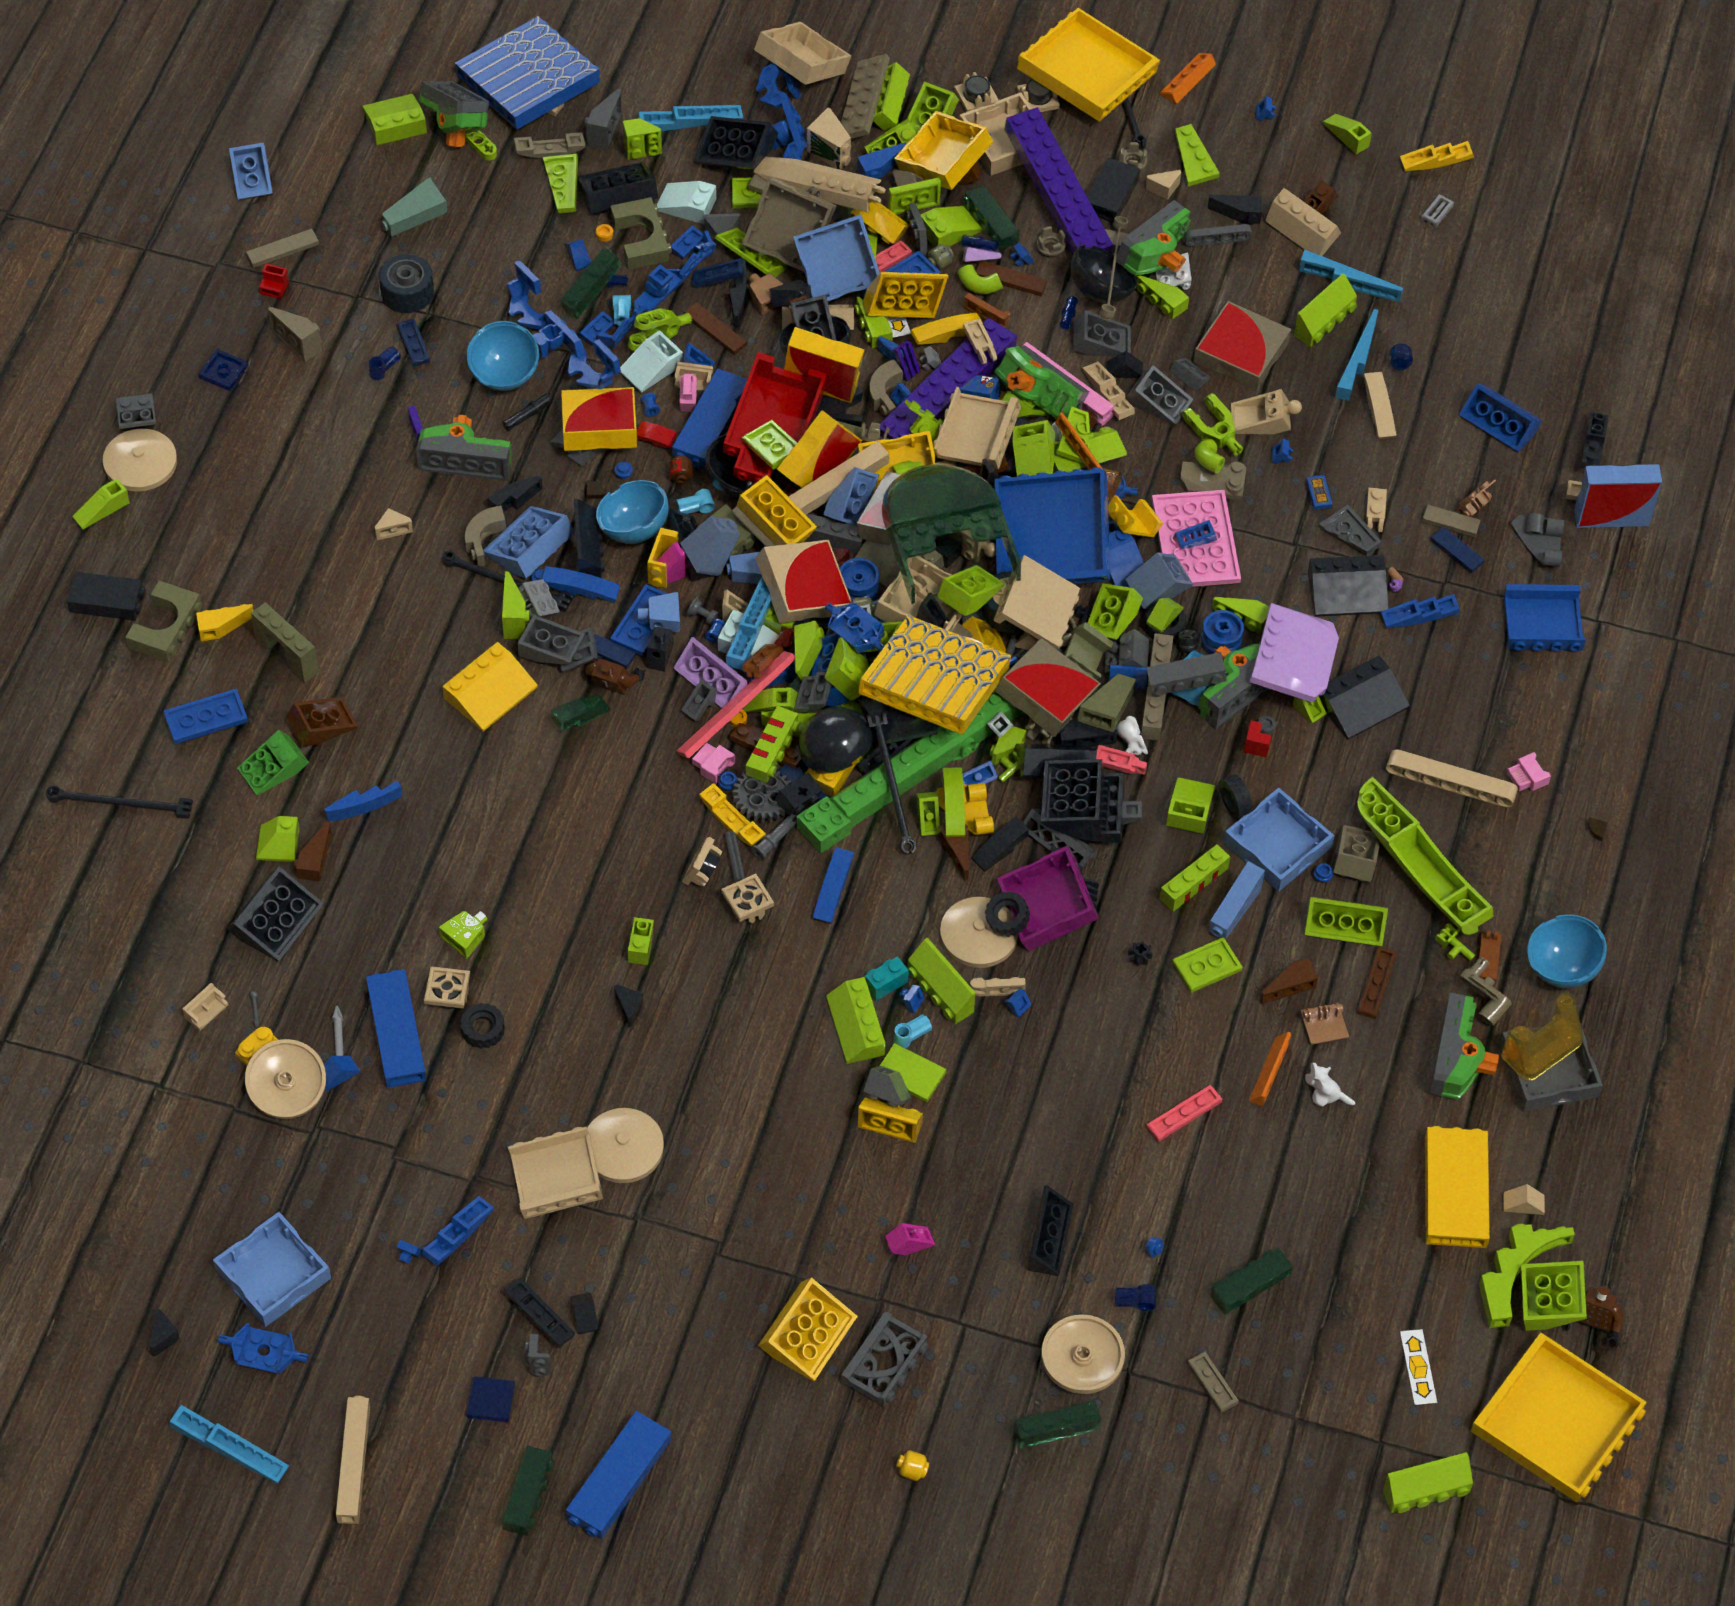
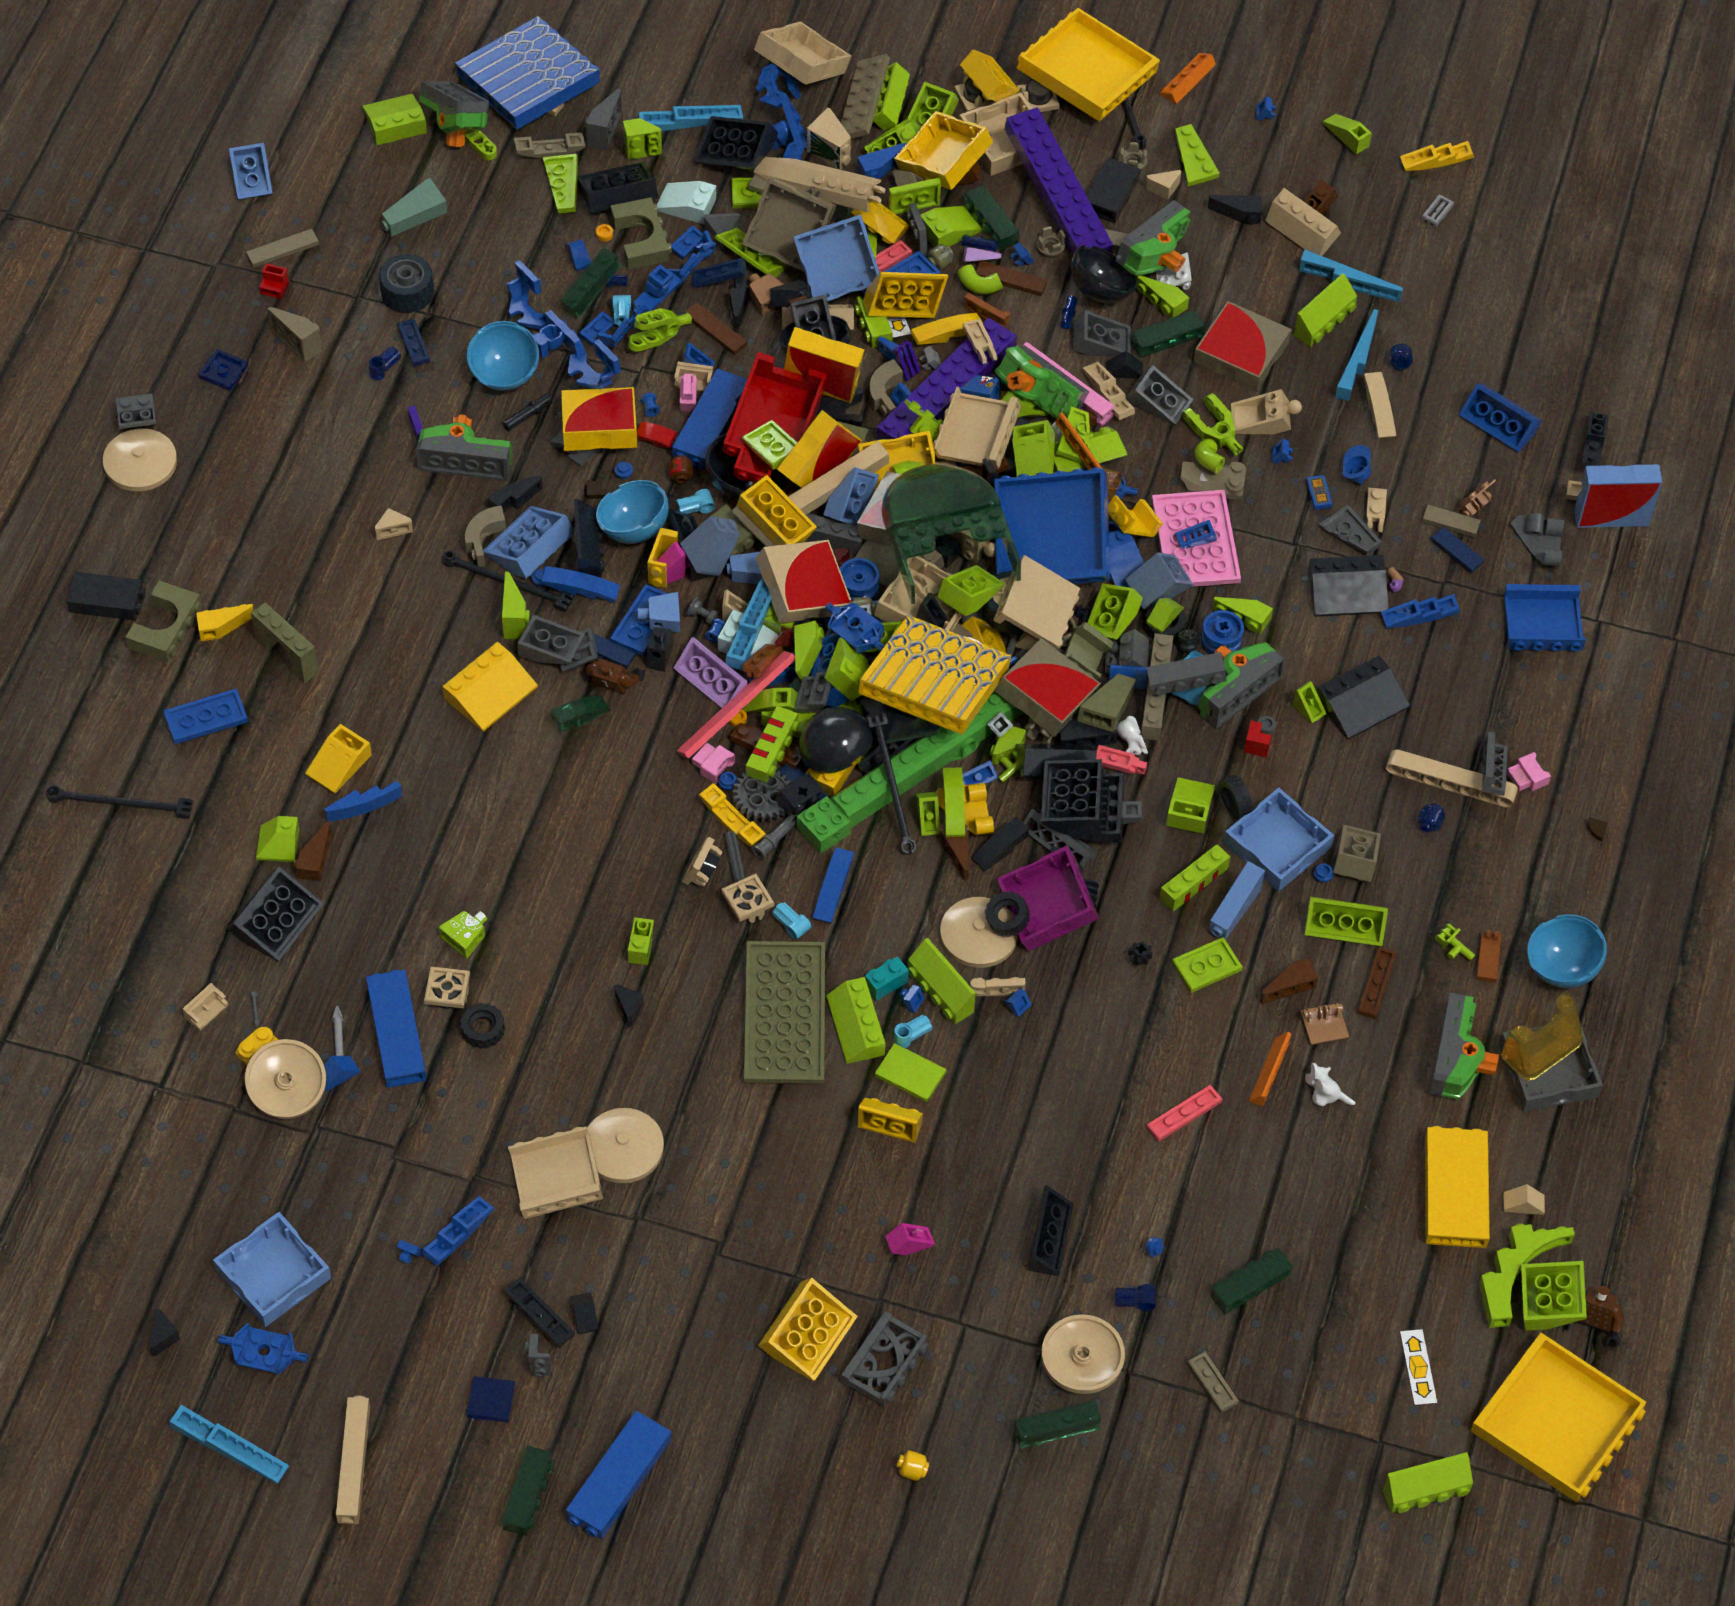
(103, 503): lime slope -> none
(273, 763): bright green slope -> none
(320, 720): reddish brown slope -> none
(339, 758): none -> yellow slope
(540, 596): light grey hinge -> none
(651, 361): light aqua slope -> none
(701, 697): dark grey slope -> none
(785, 1012): none -> olive plate
(795, 924): none -> medium azure piece
(873, 433): dark tan piece -> none
(887, 1085): dark grey slope -> none
(988, 76): none -> yellow slope
(1107, 311): dark tan piece -> none
(1167, 333): none -> clear green brick
(1189, 373): dark grey slope -> none
(1199, 237): dark grey beam -> none
(1295, 653): lavender slope -> none
(1357, 464): none -> blue piece
(1421, 859): lime slope -> none
(1431, 817): none -> clear blue head
(1489, 767): none -> dark grey fence
(1497, 1002): dark tan piece -> none

